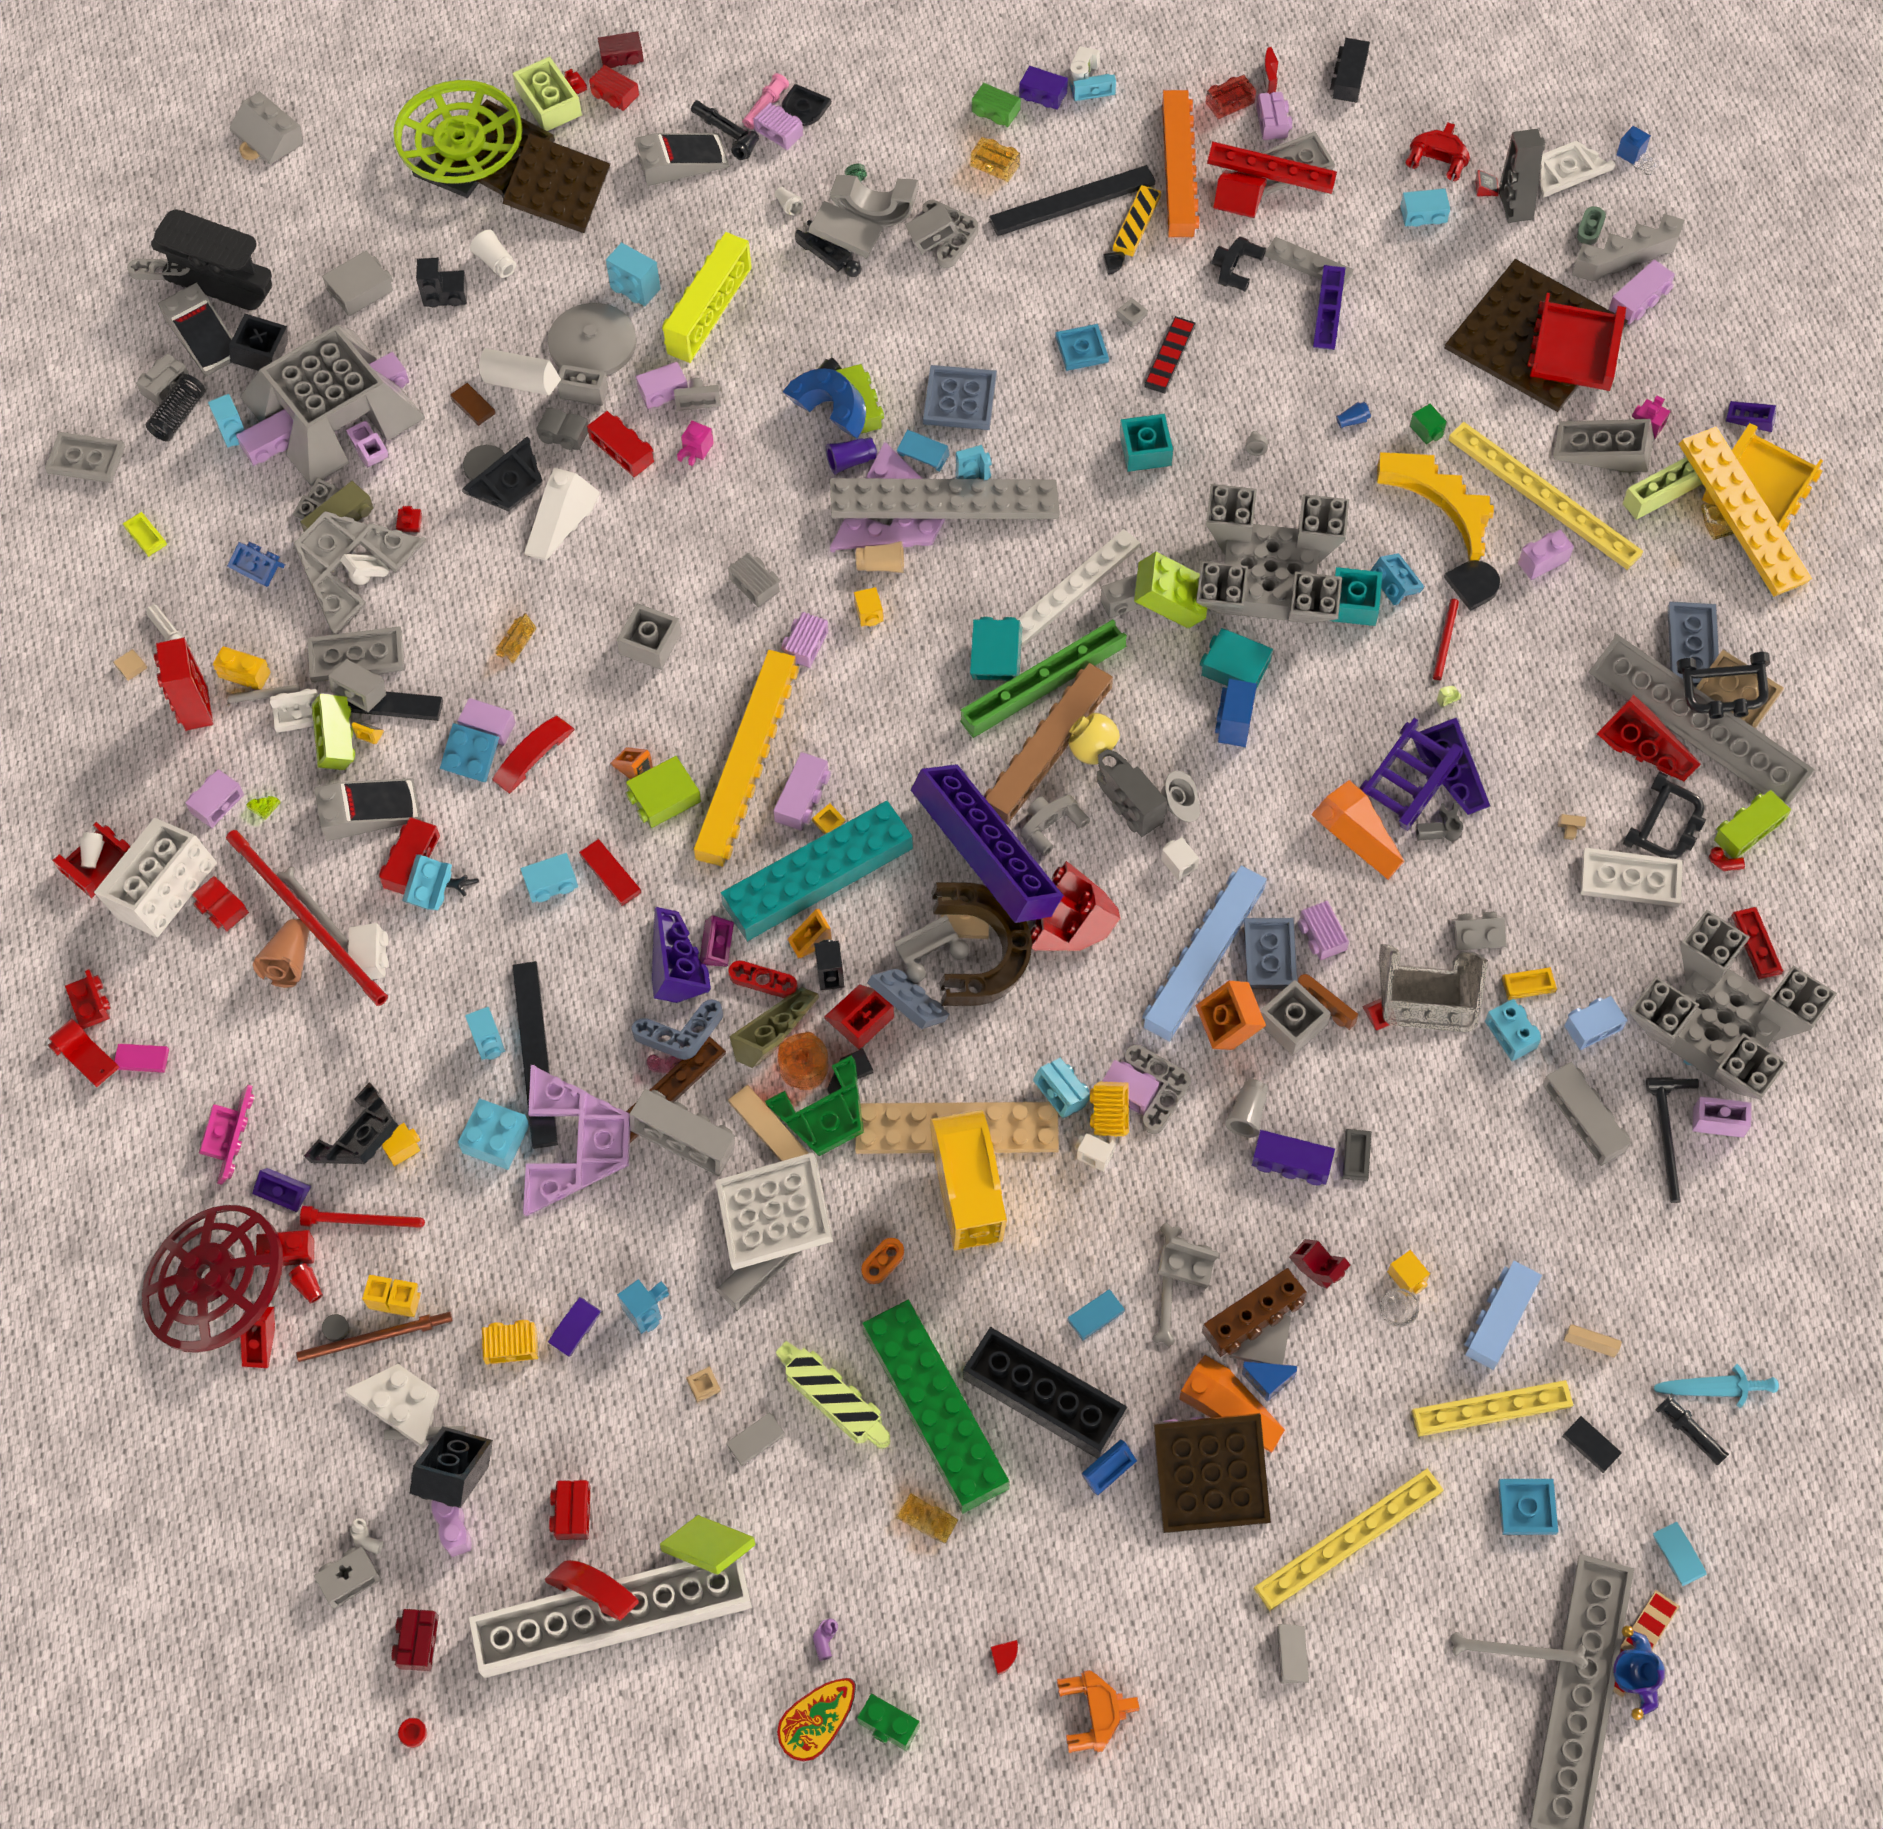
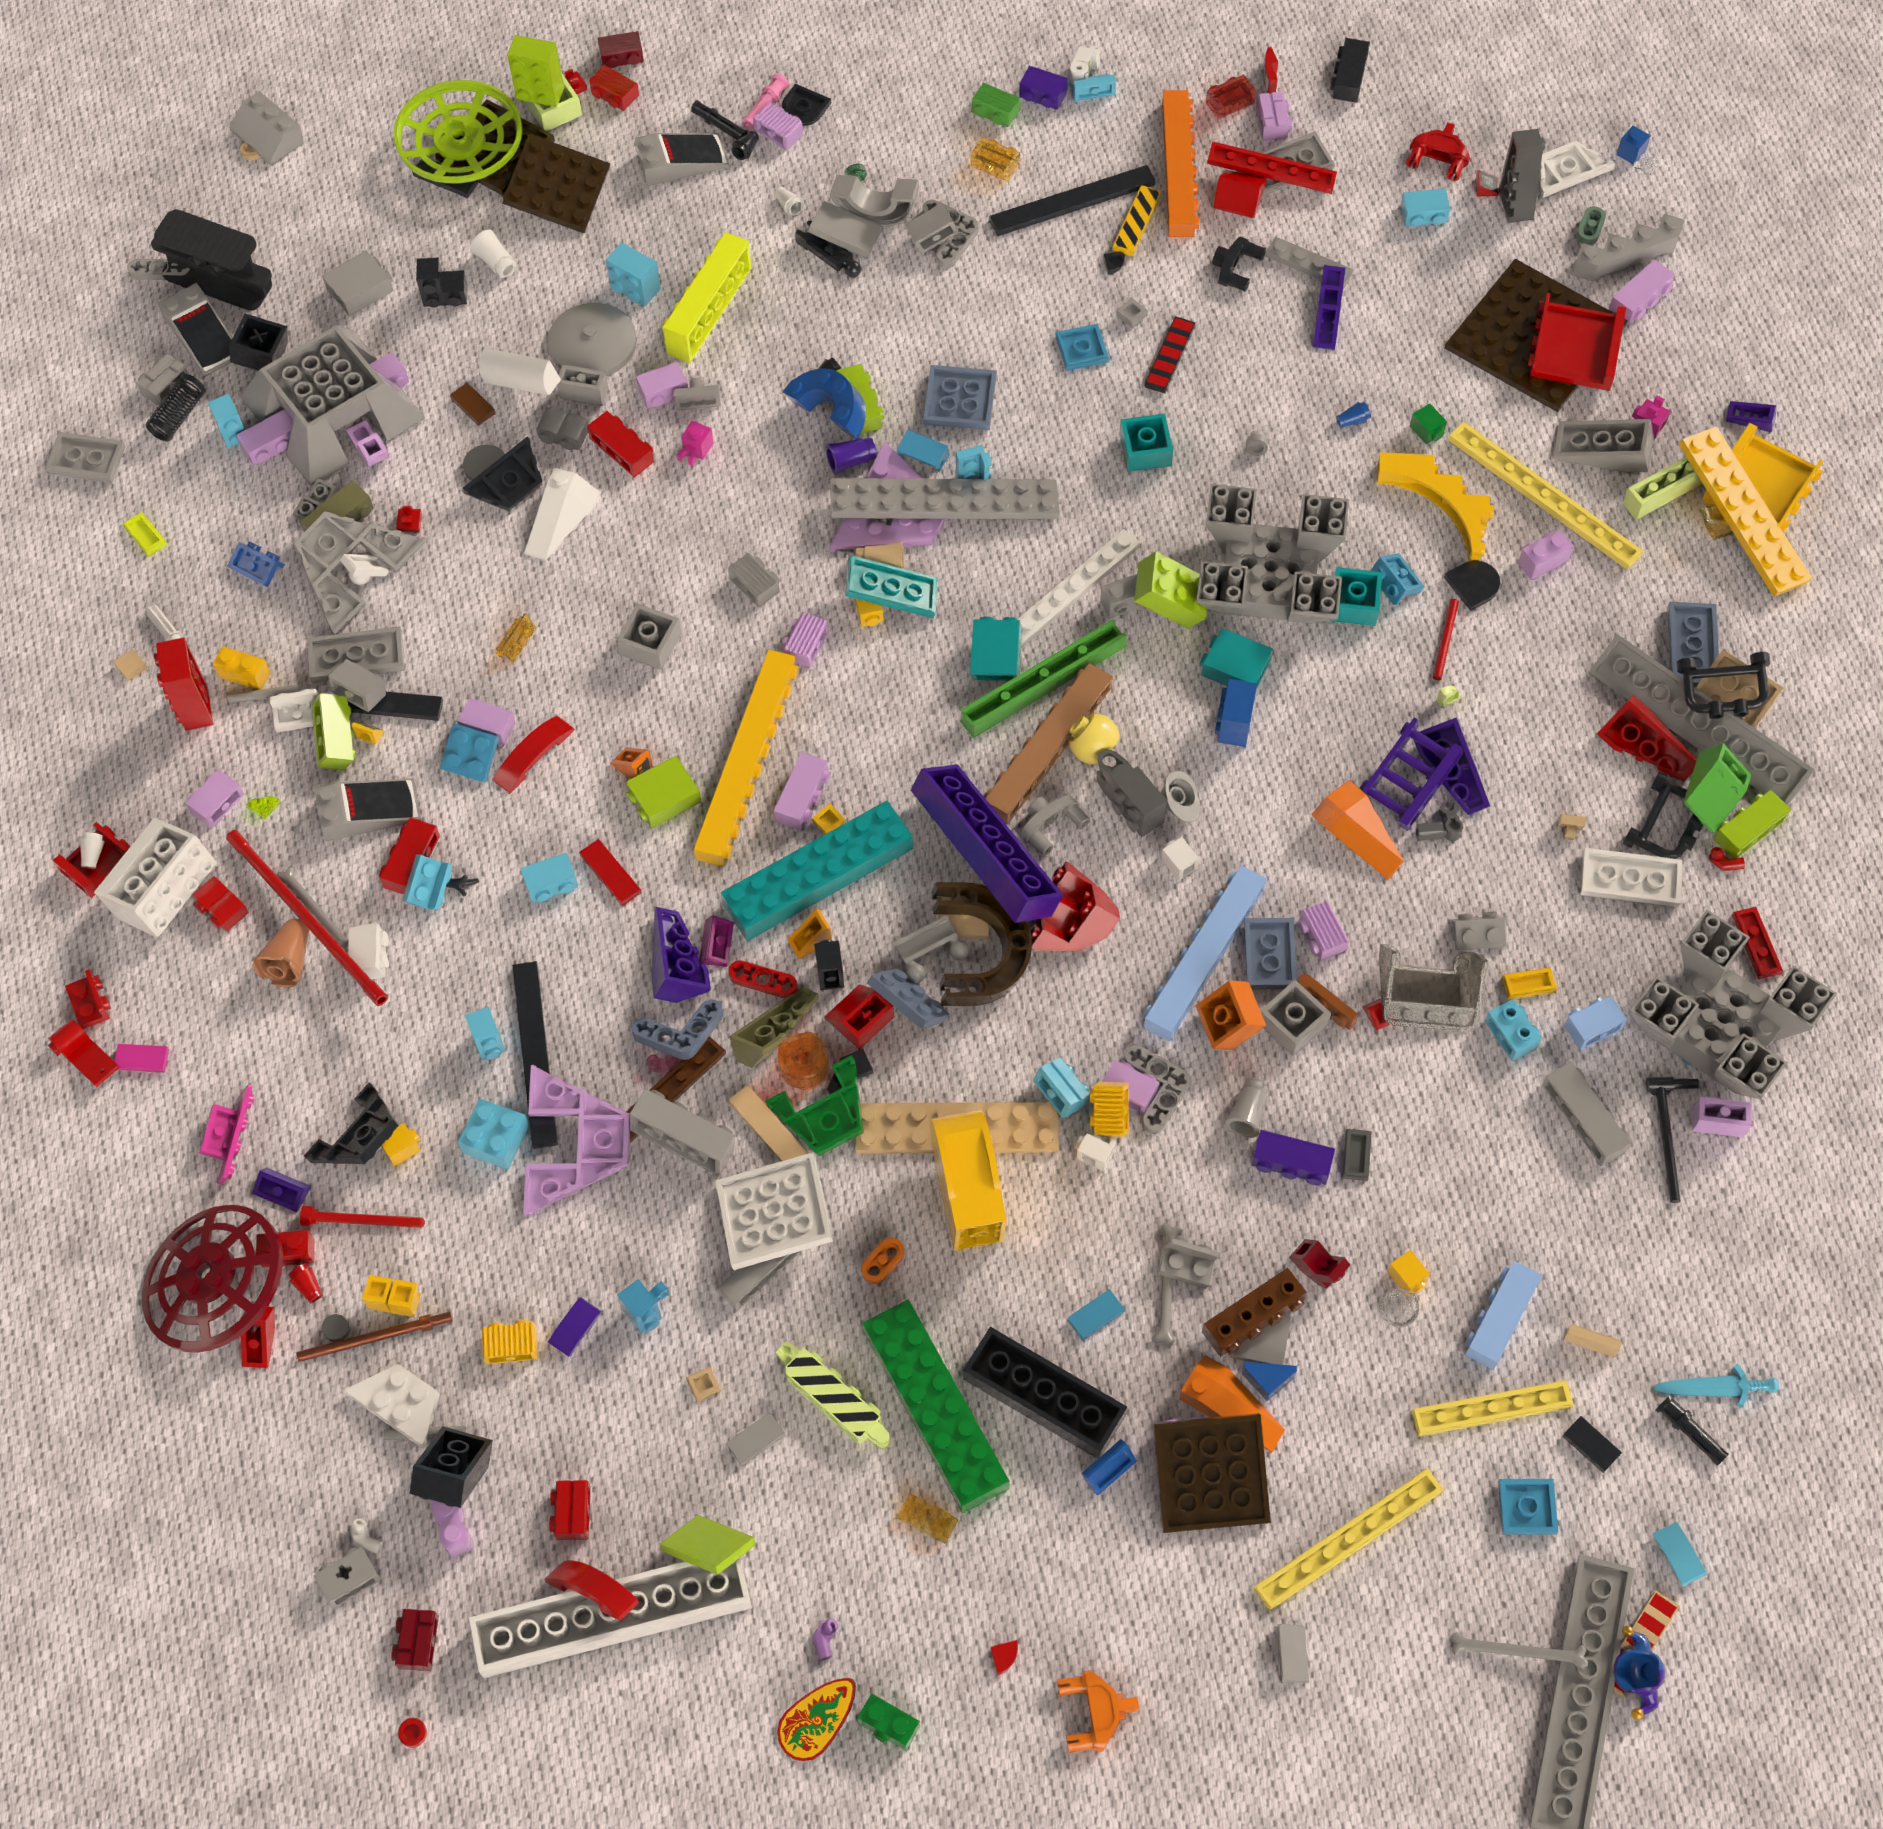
(535, 70): none -> lime brick
(891, 586): none -> teal tile
(1716, 786): none -> bright green slope

